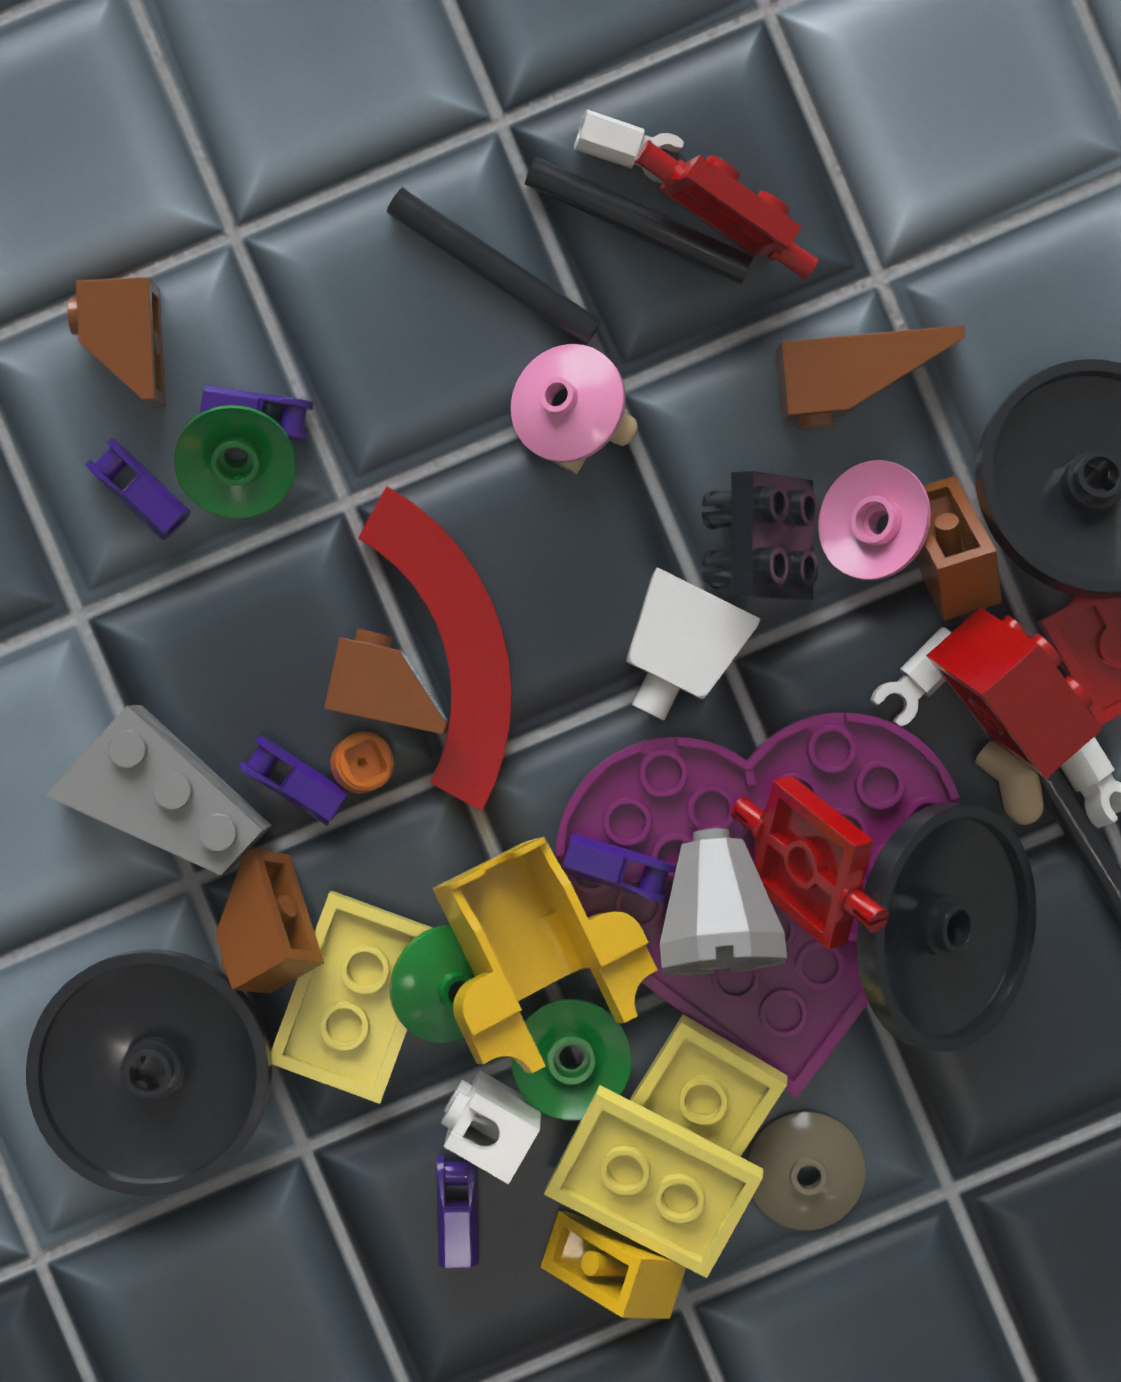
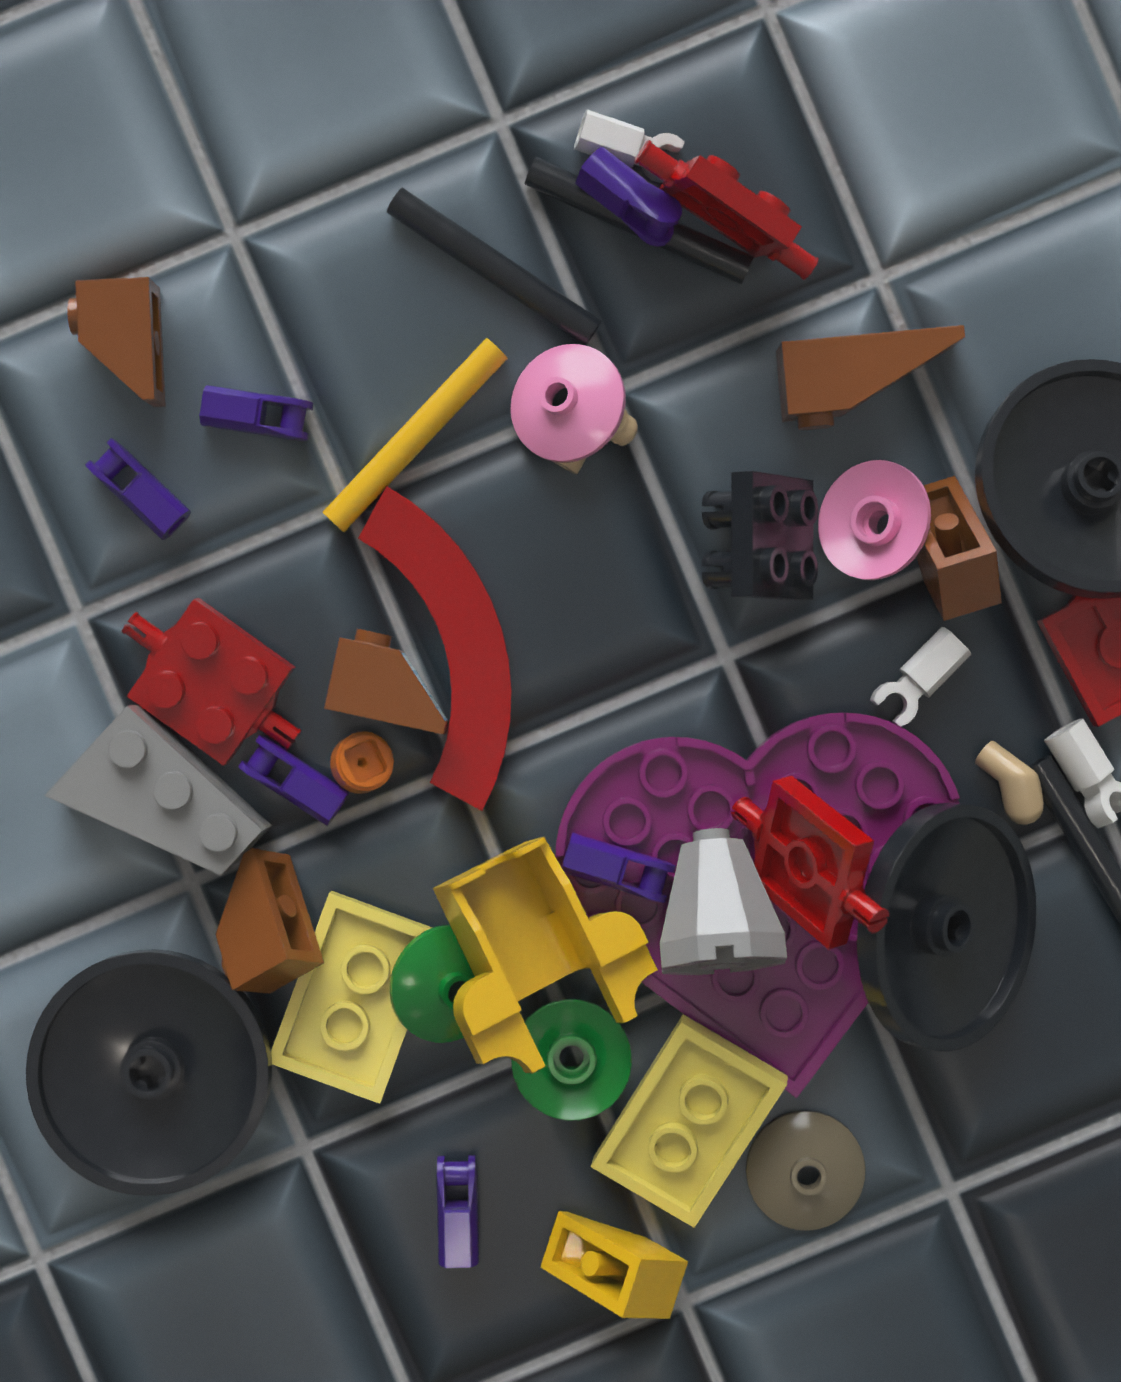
(211, 681): none -> red plate
(230, 485): green dish -> none
(415, 434): none -> yellow piece
(490, 1125): white brick -> none
(630, 197): none -> dark purple bar
(654, 1181): light yellow plate -> none
(684, 641): white torso -> none
(1016, 690): red brick -> none

